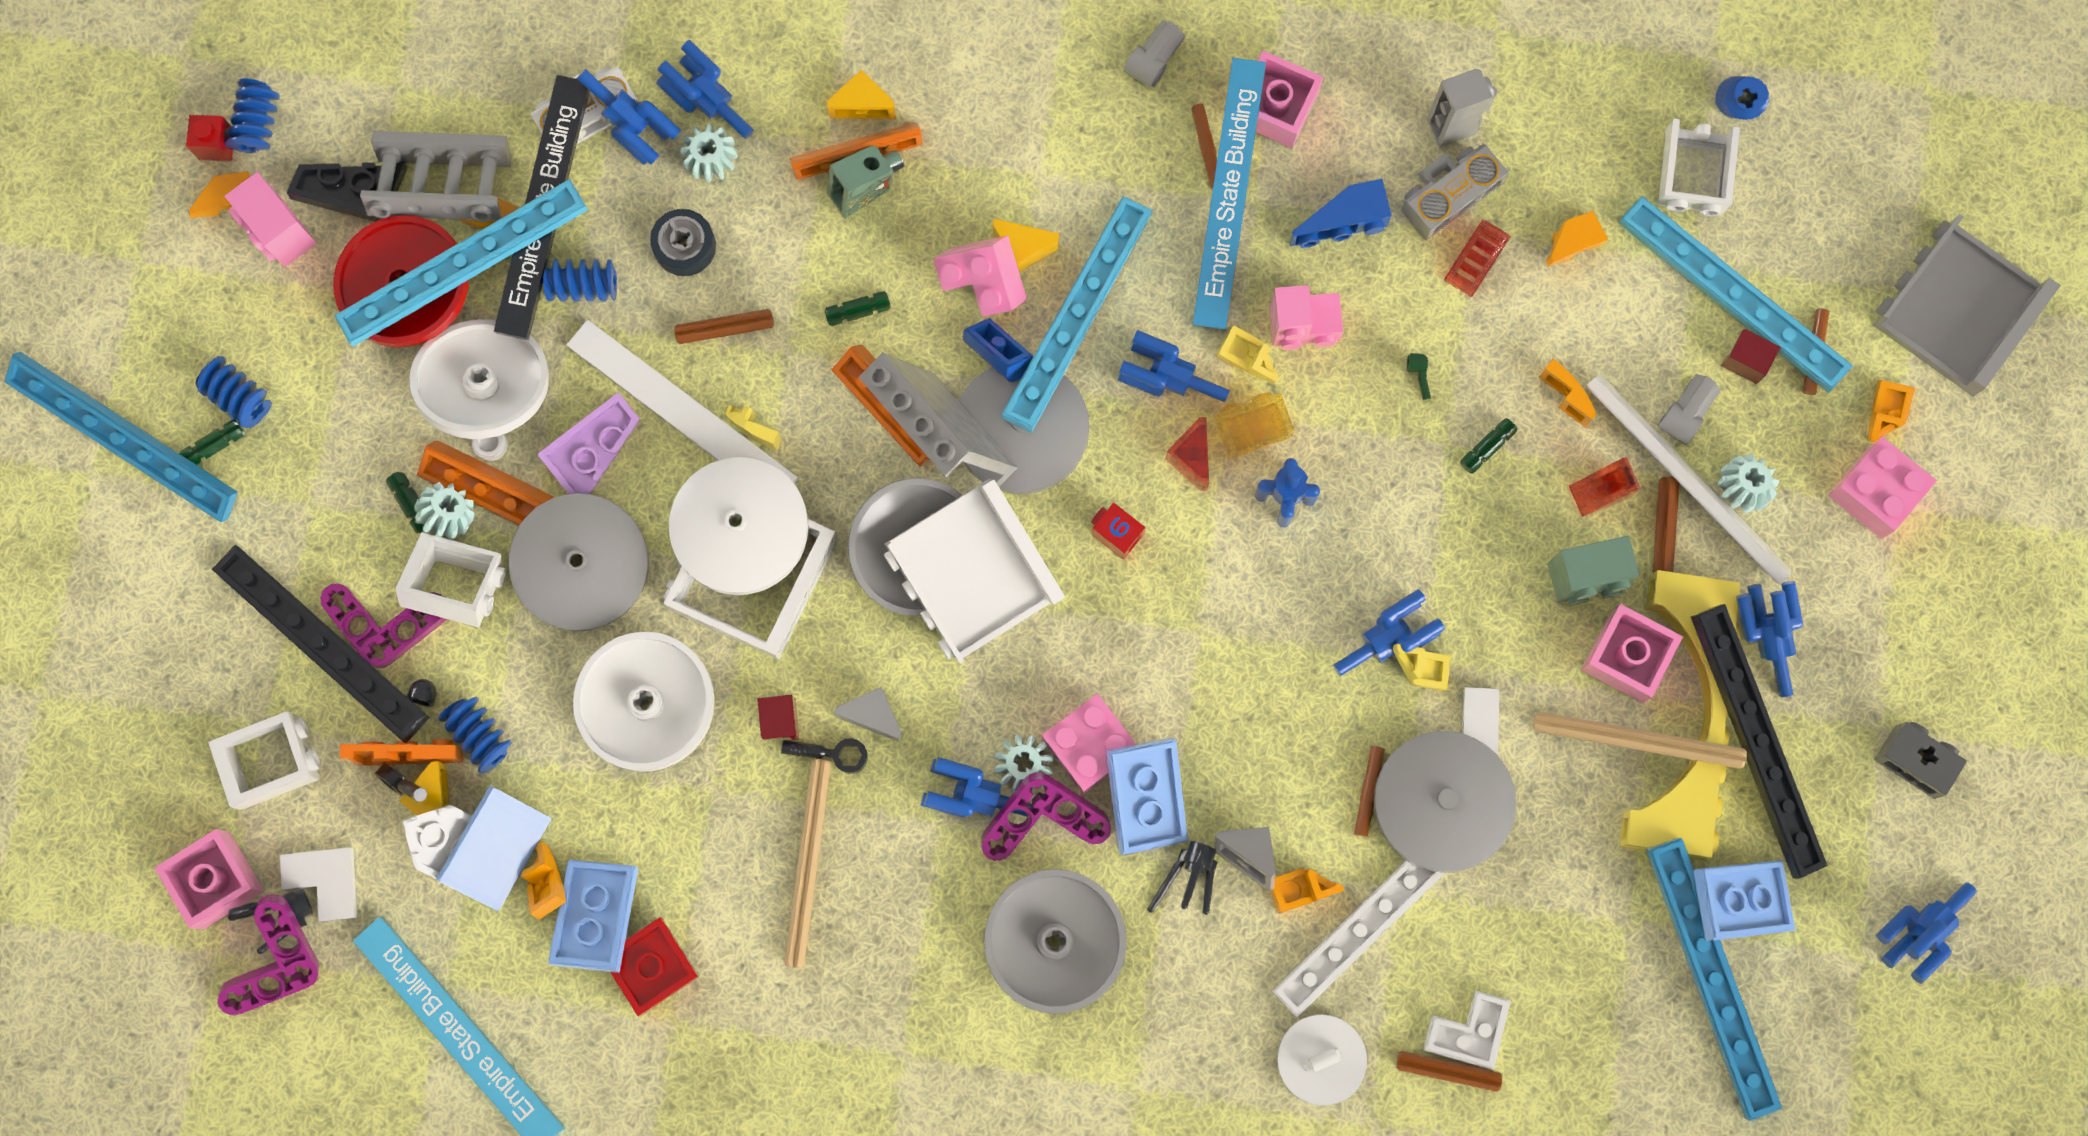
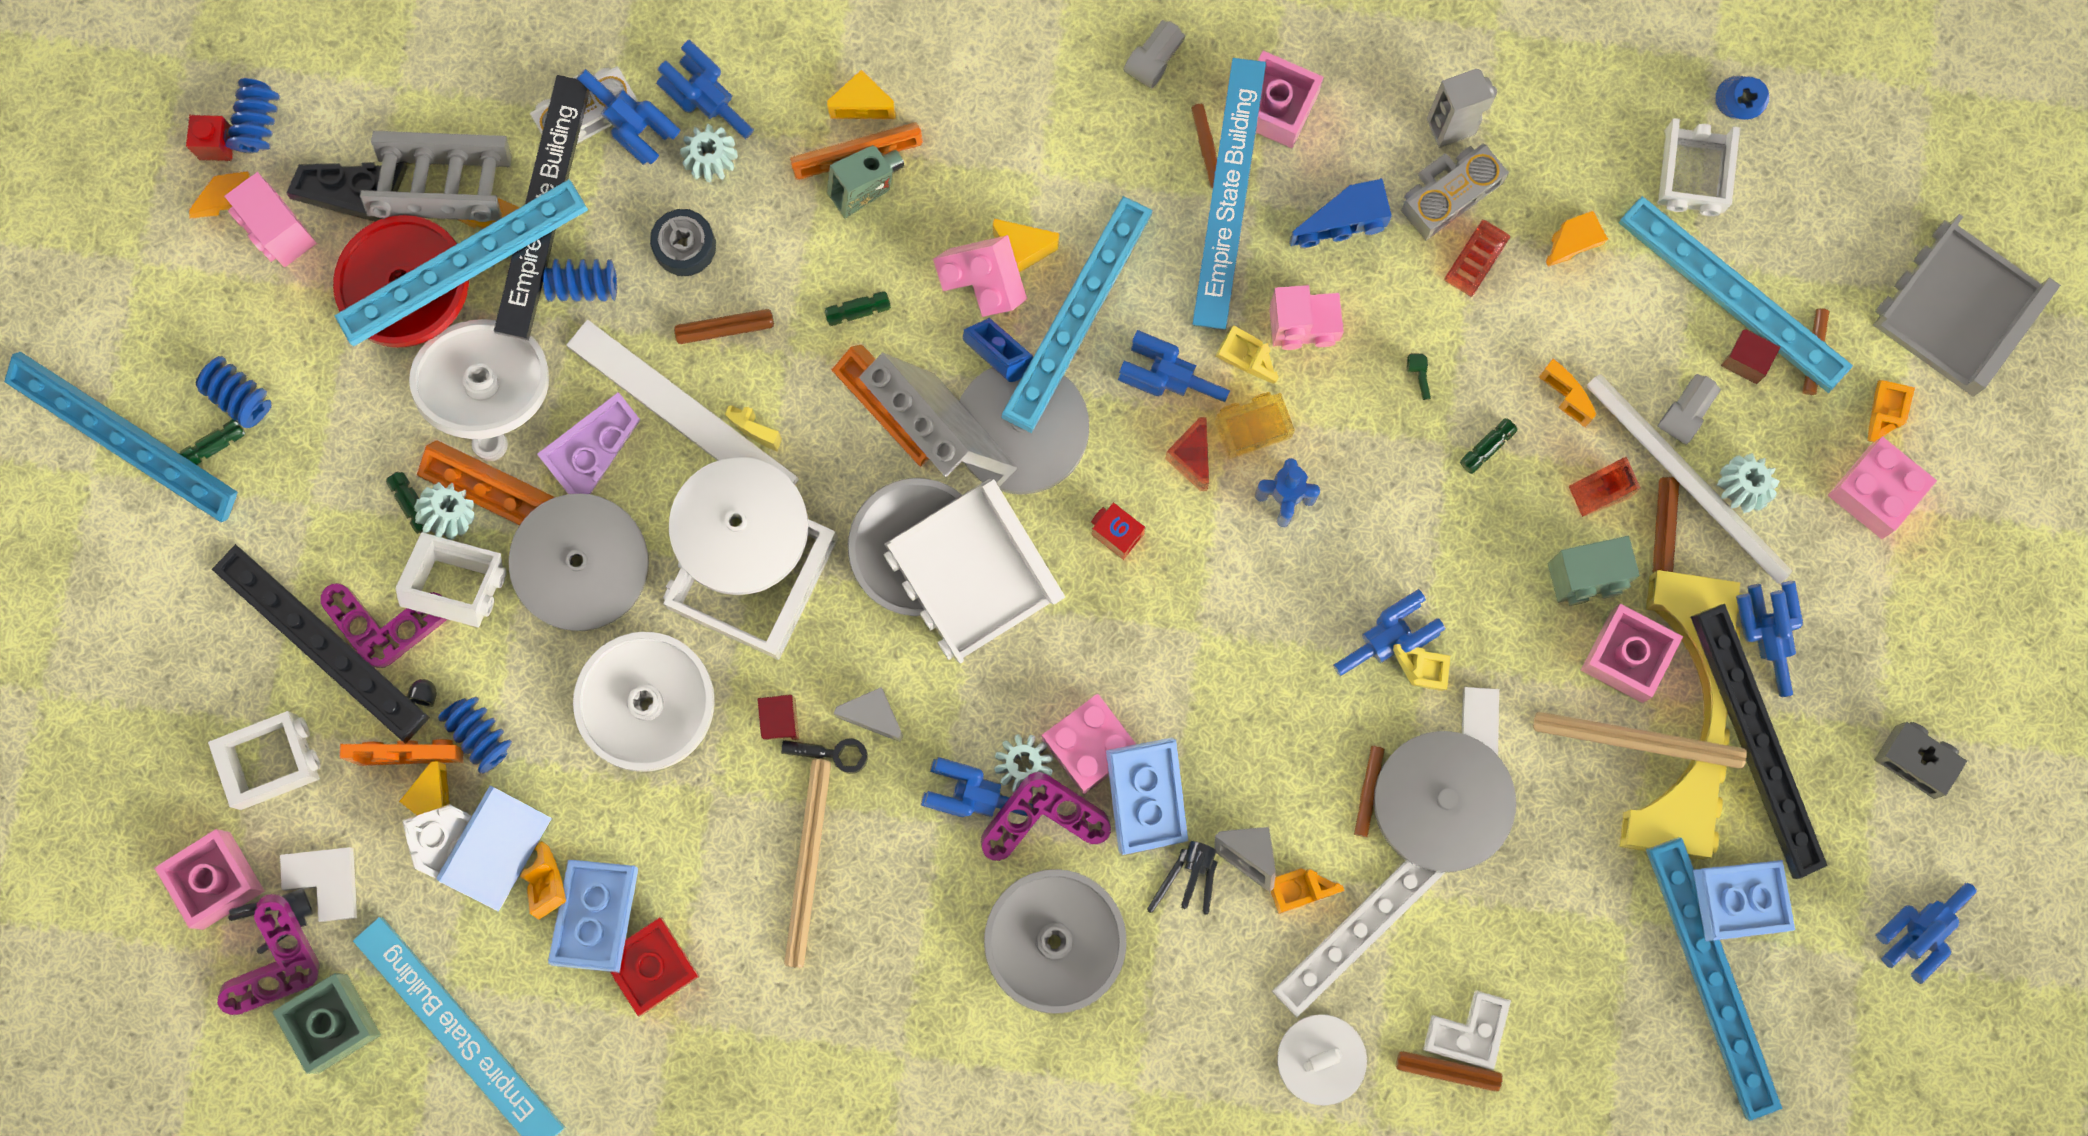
(326, 1023): none -> sand green brick
(399, 784): black piece -> none

